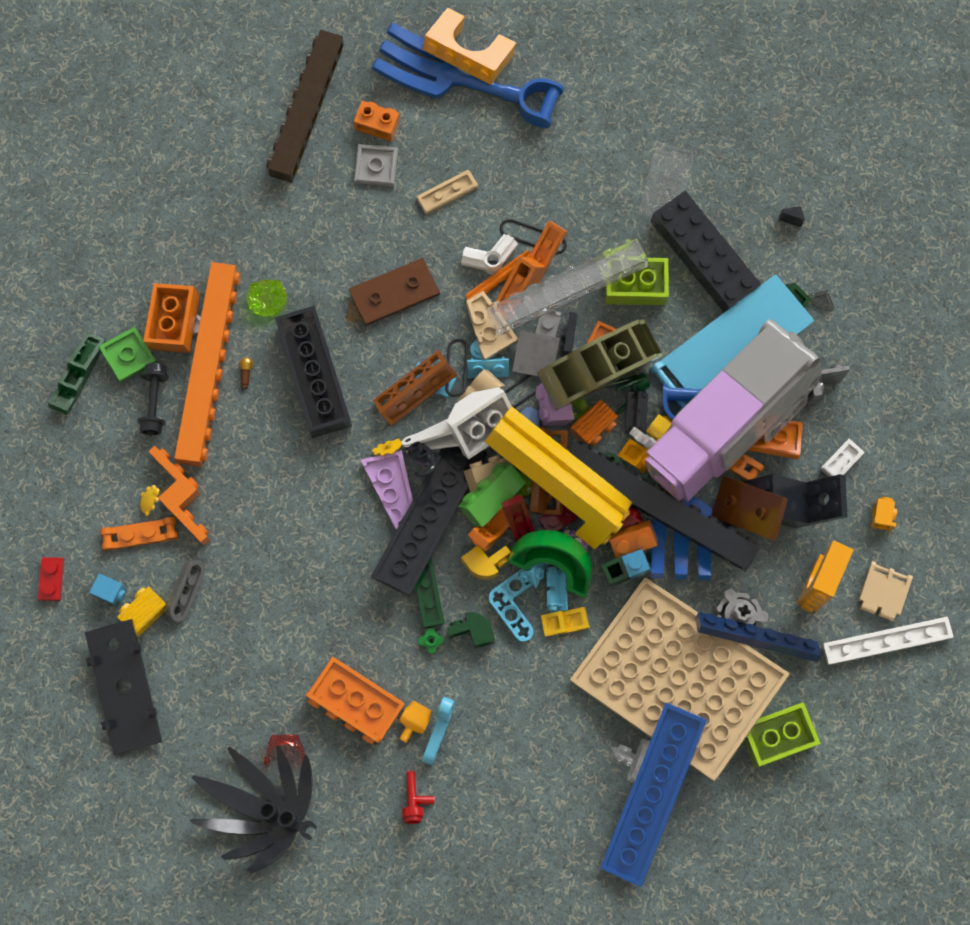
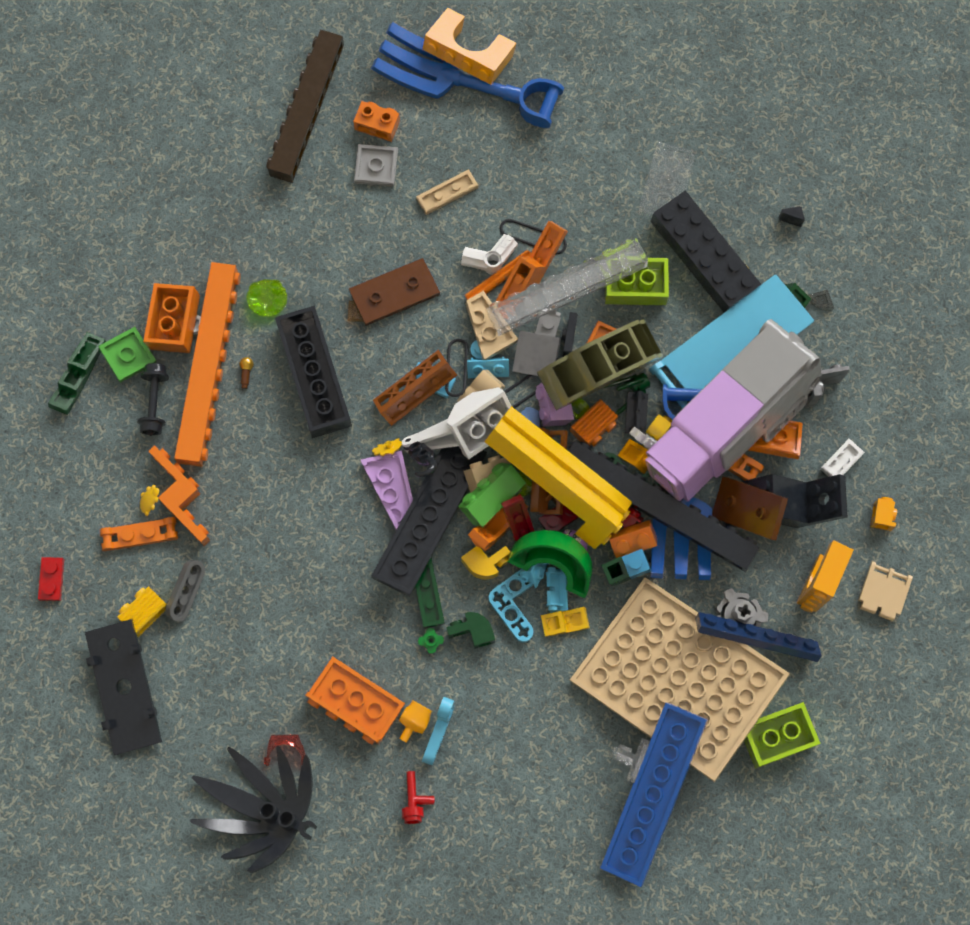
(108, 590): dark azure brick -> none
(887, 641): white plate -> none

